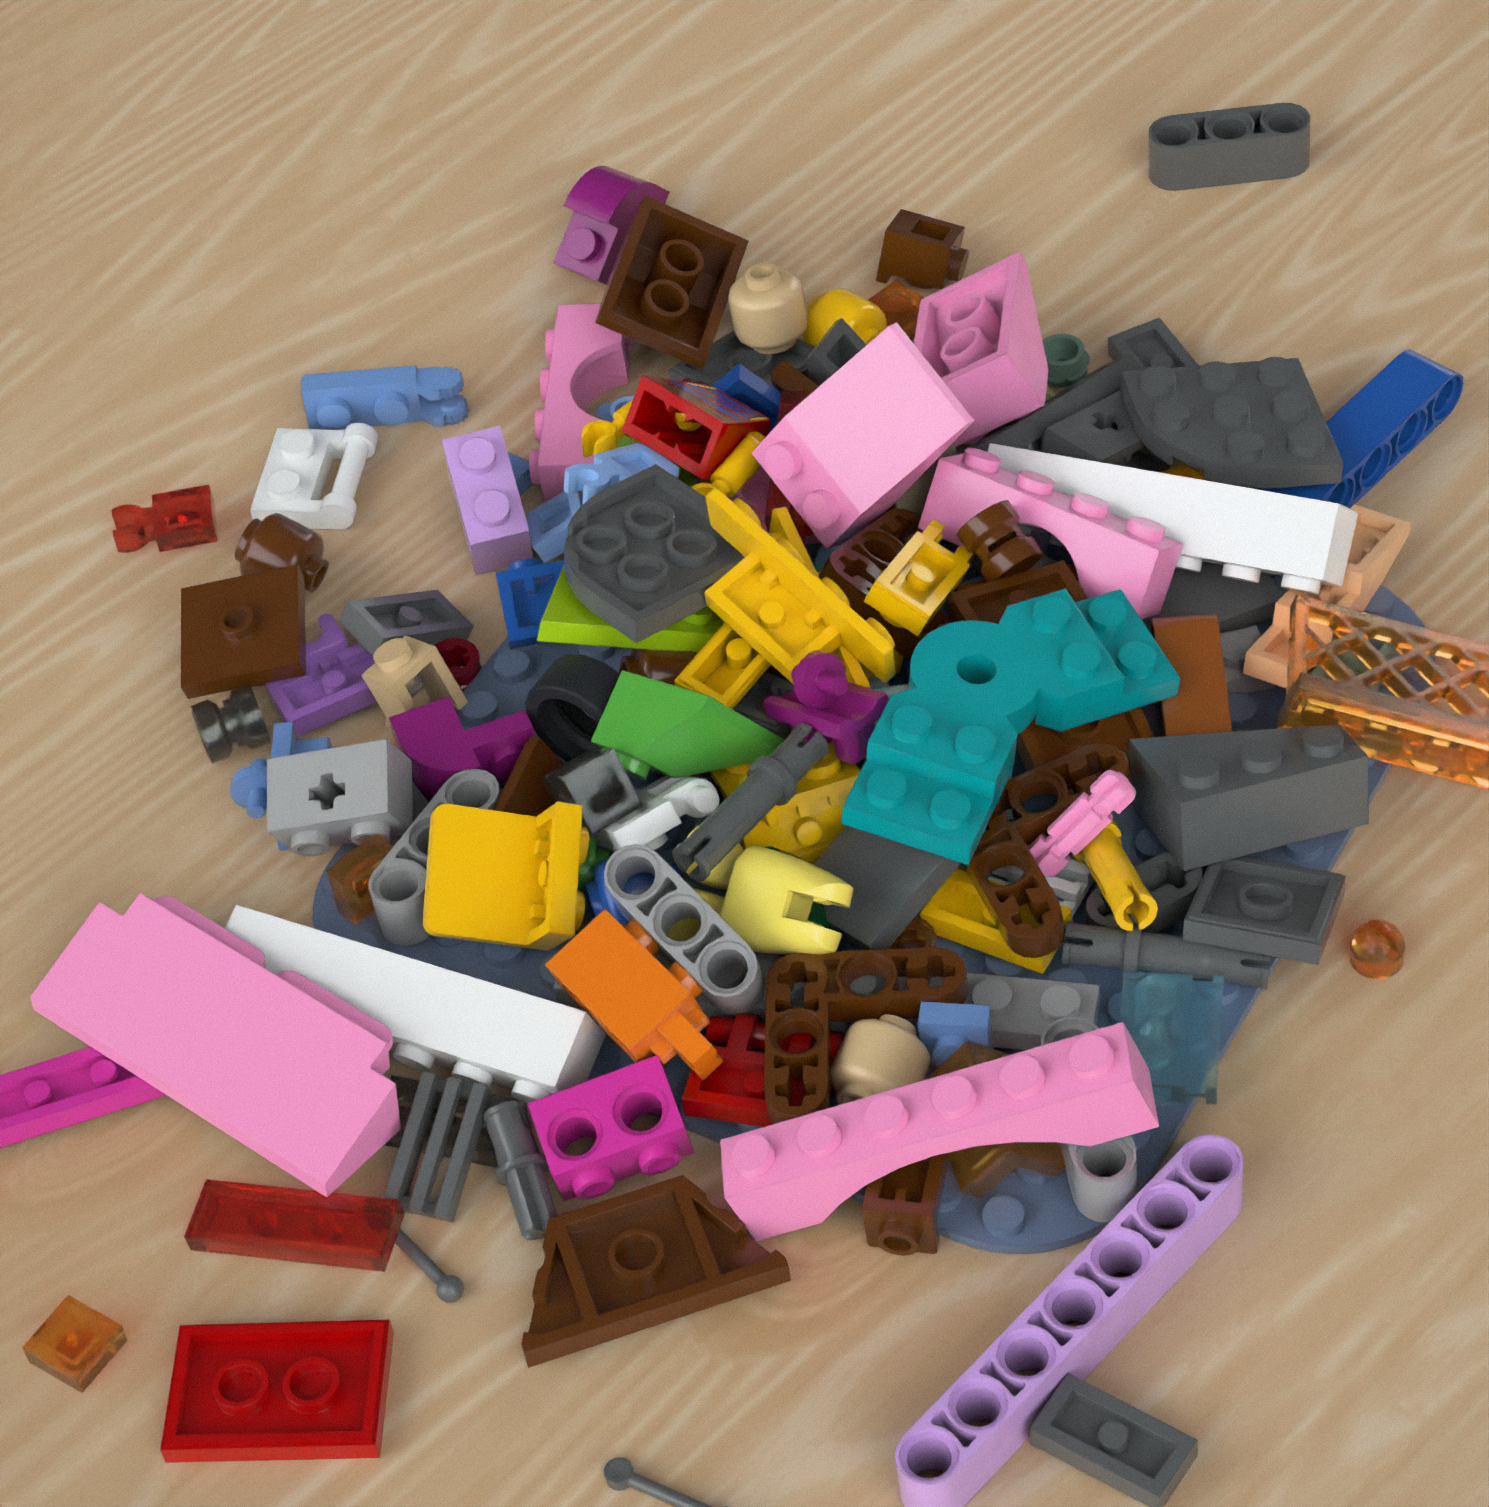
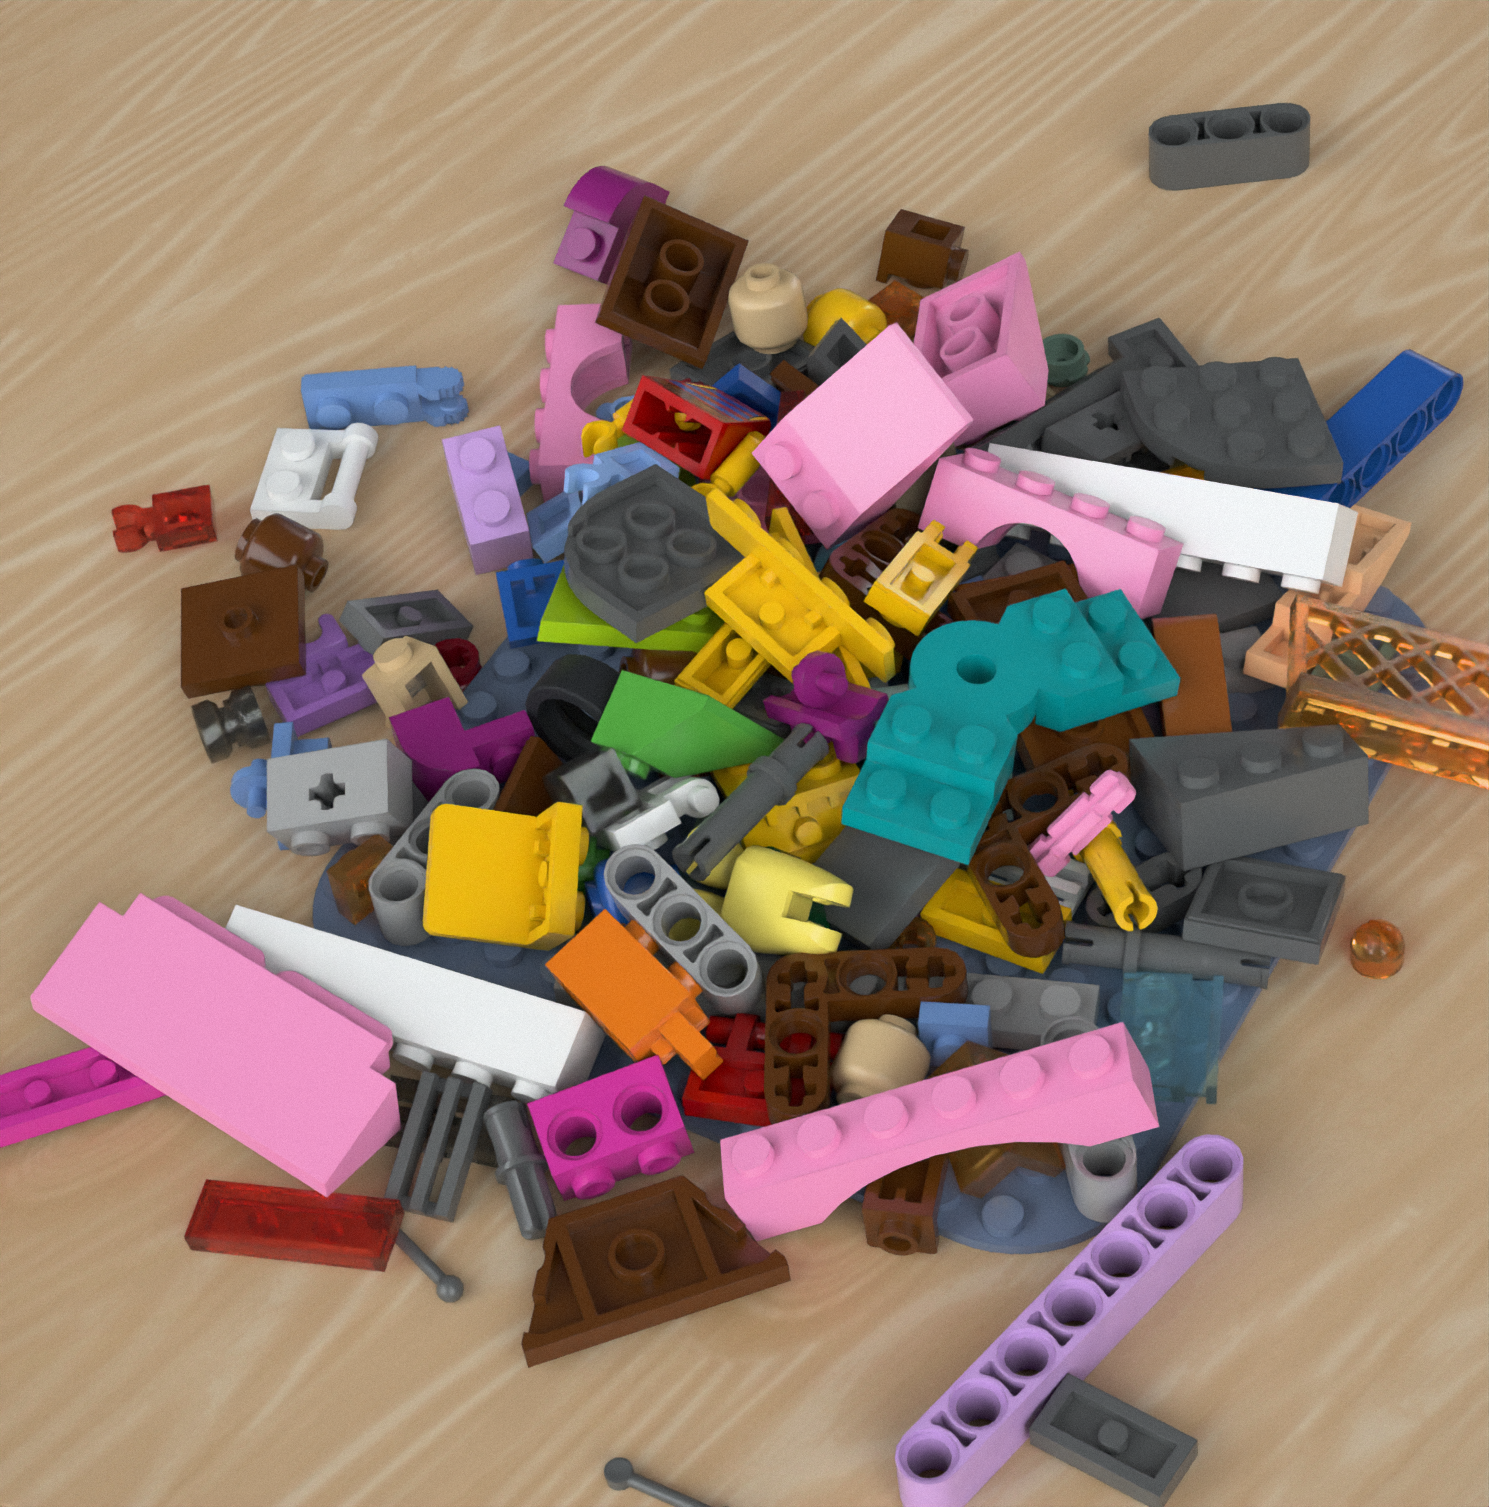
(75, 1343): clear orange plate -> none
(278, 1391): red tile -> none
(999, 542): reddish brown wheel -> none

